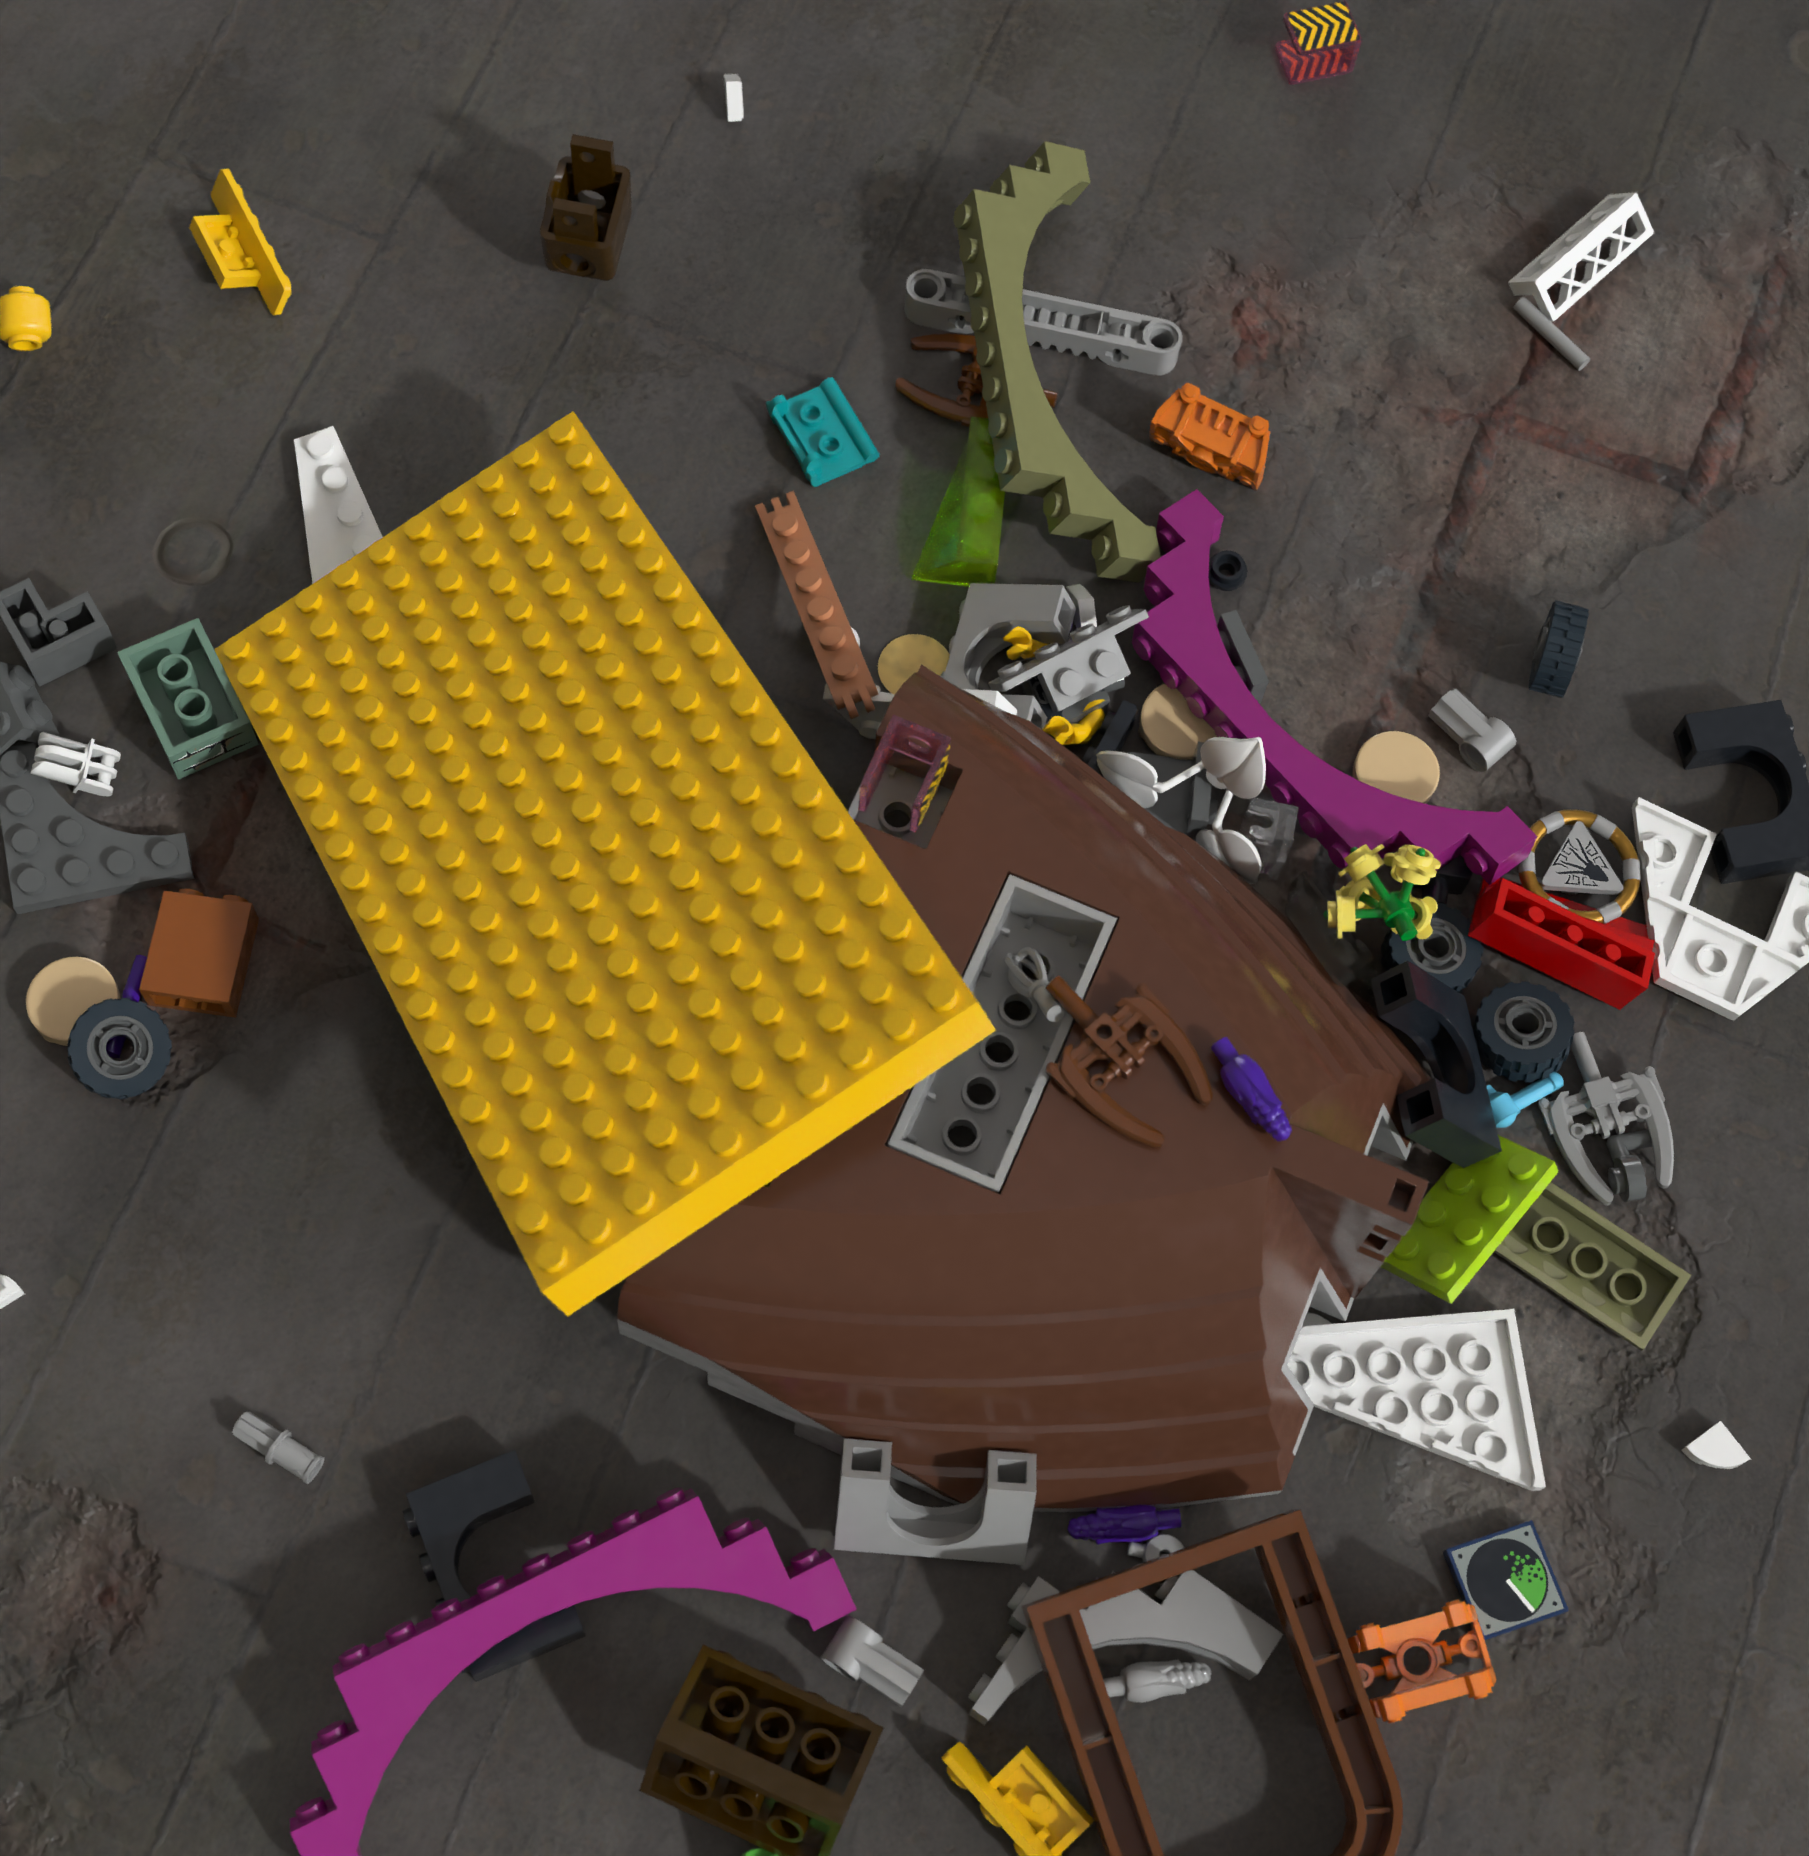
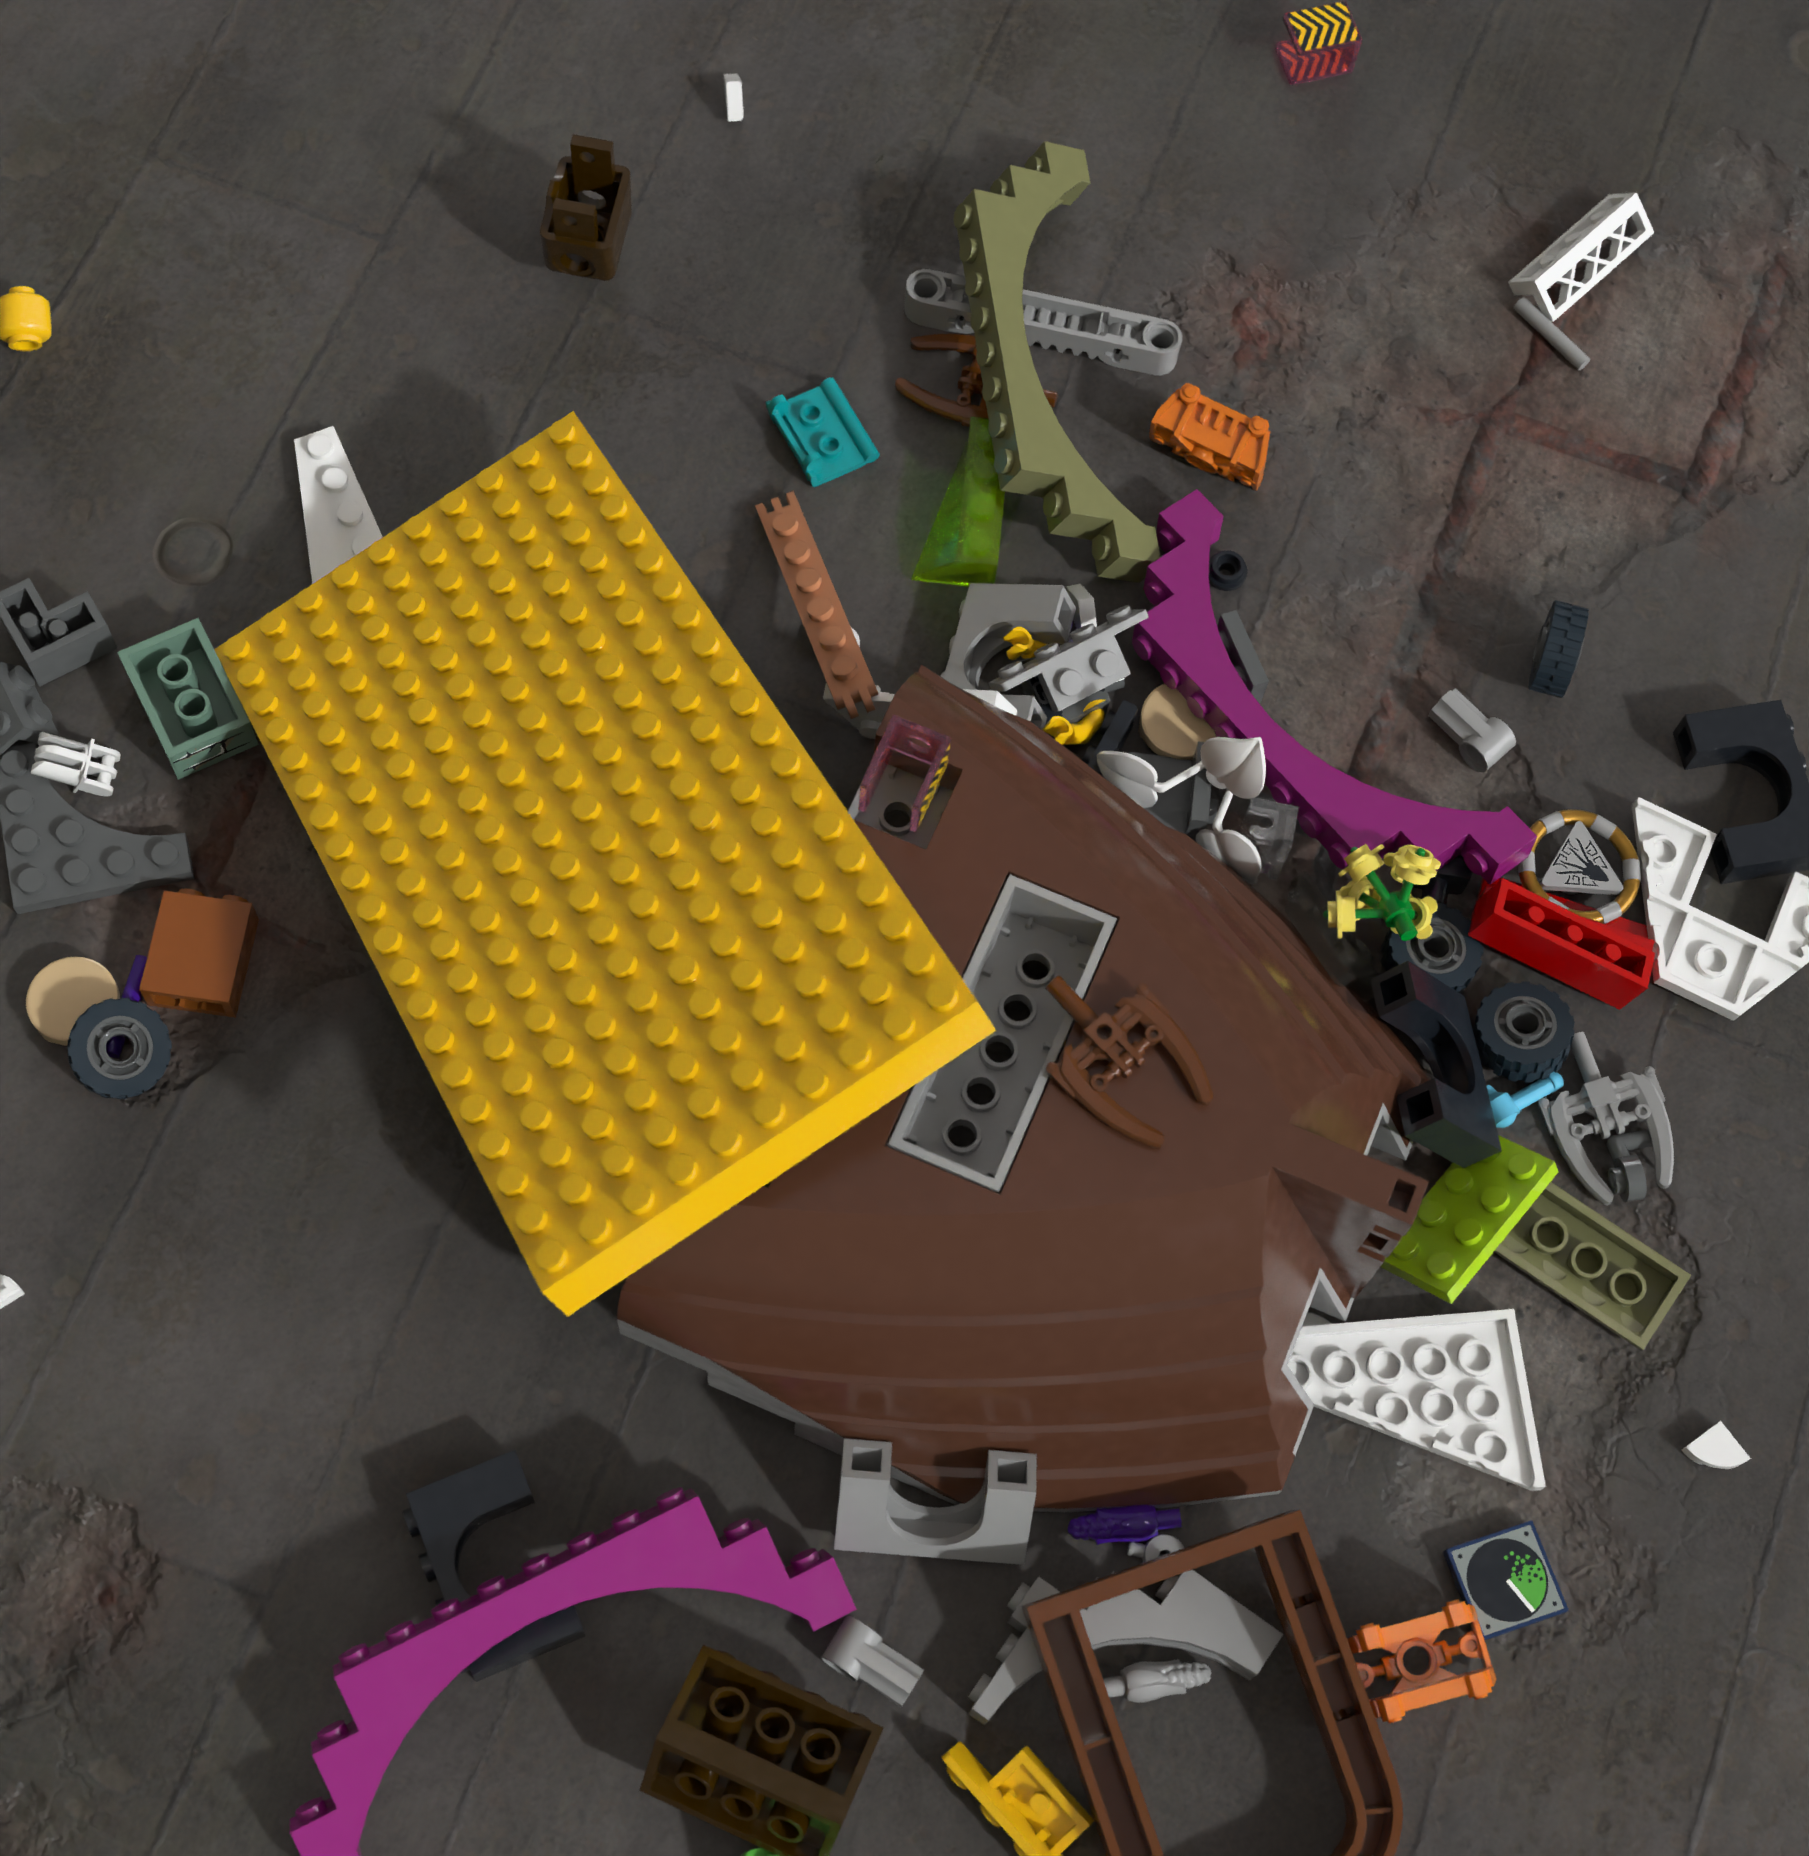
(237, 246): yellow bracket -> none
(278, 1446): light grey axle -> none
(904, 657): pearl gold sticker -> none
(1035, 991): light grey piece -> none
(1251, 1089): dark purple piece -> none
(1398, 766): tan tile -> none

